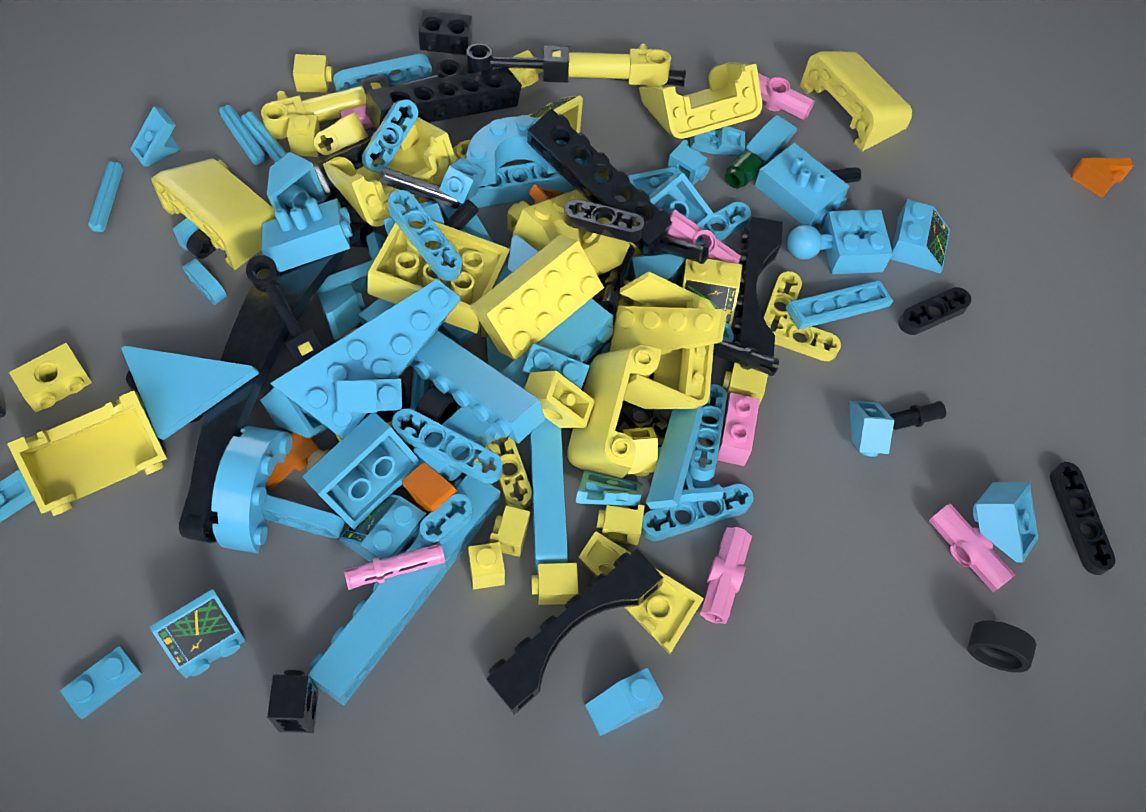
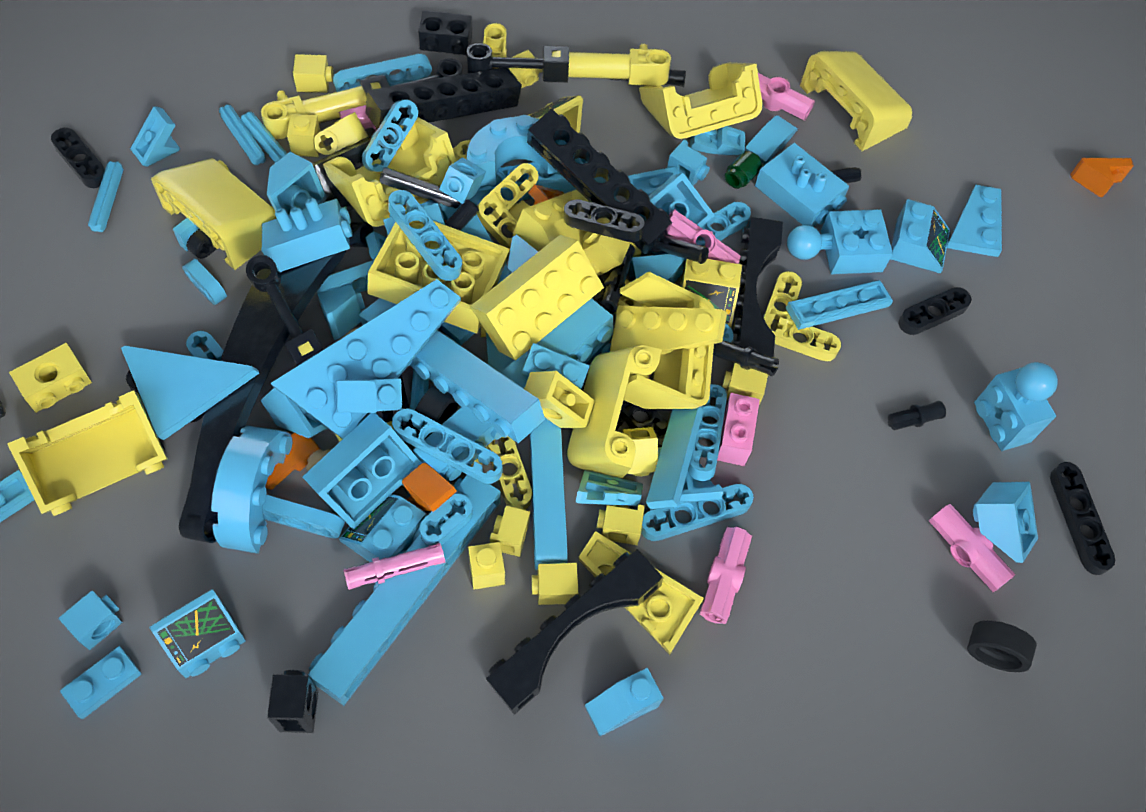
(78, 147): none -> black beam
(91, 619): none -> medium azure brick
(214, 349): none -> medium azure beam
(496, 37): none -> light yellow piece
(501, 206): none -> light yellow beam
(870, 427): medium azure slope -> none
(980, 223): none -> medium azure wing
(1017, 404): none -> medium azure brick

